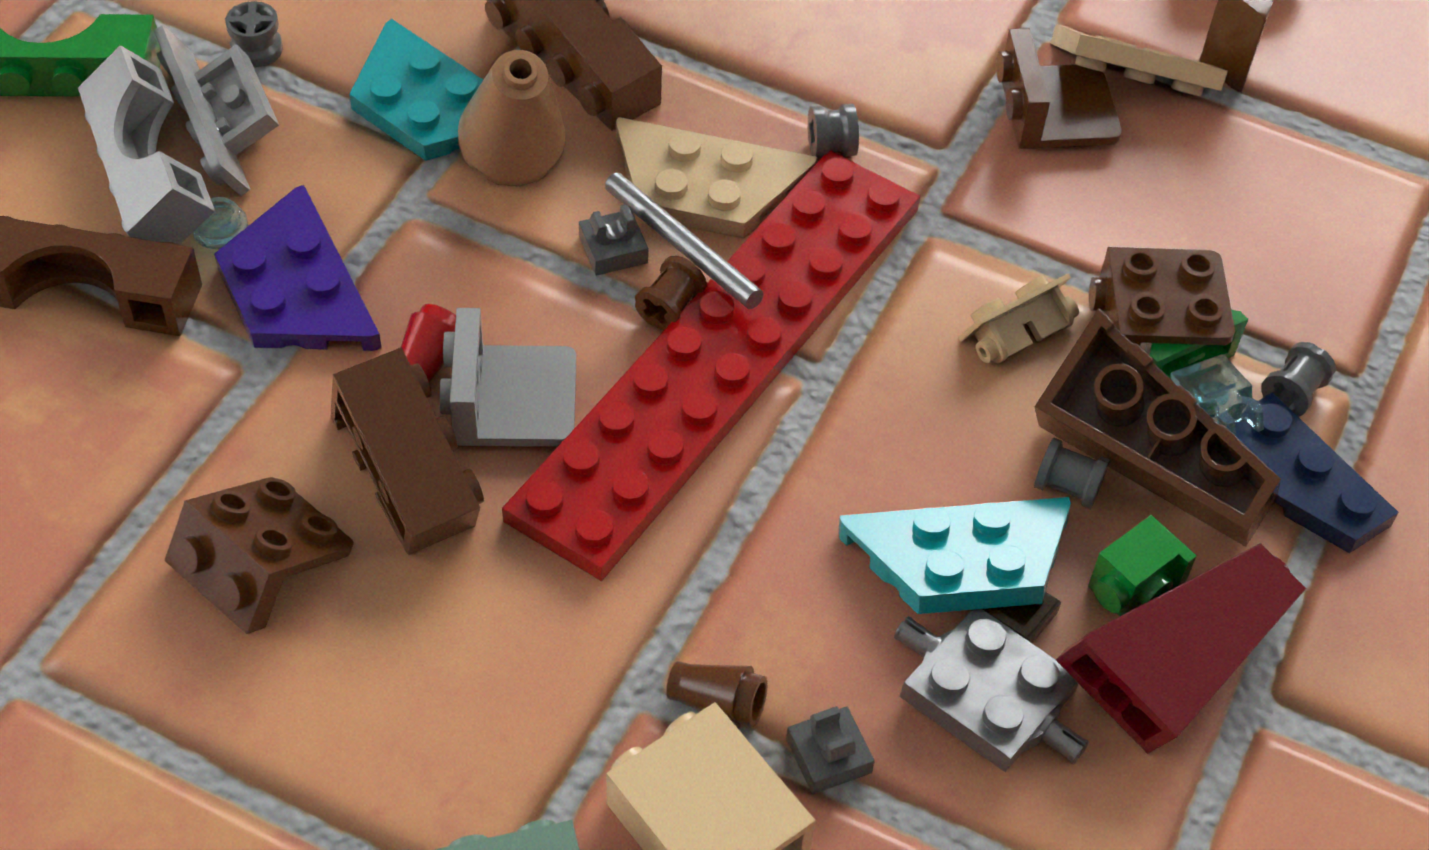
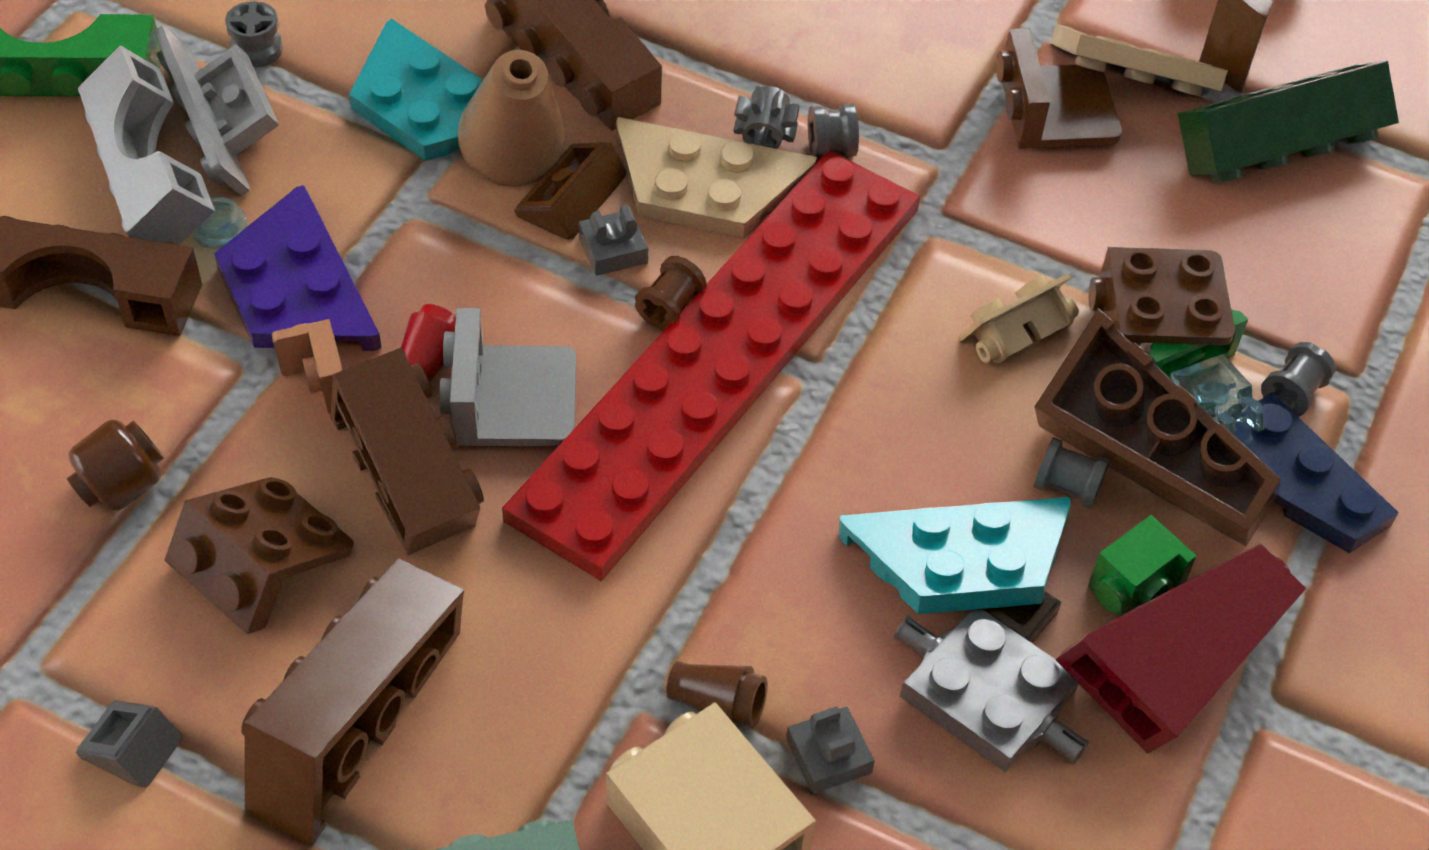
(114, 465): none -> reddish brown head
(130, 742): none -> dark grey slope
(309, 350): none -> nougat bracket
(343, 695): none -> reddish brown wedge
(573, 188): none -> reddish brown slope
(684, 241): flat silver bar -> none
(766, 117): none -> dark grey gear
(1288, 119): none -> dark green brick

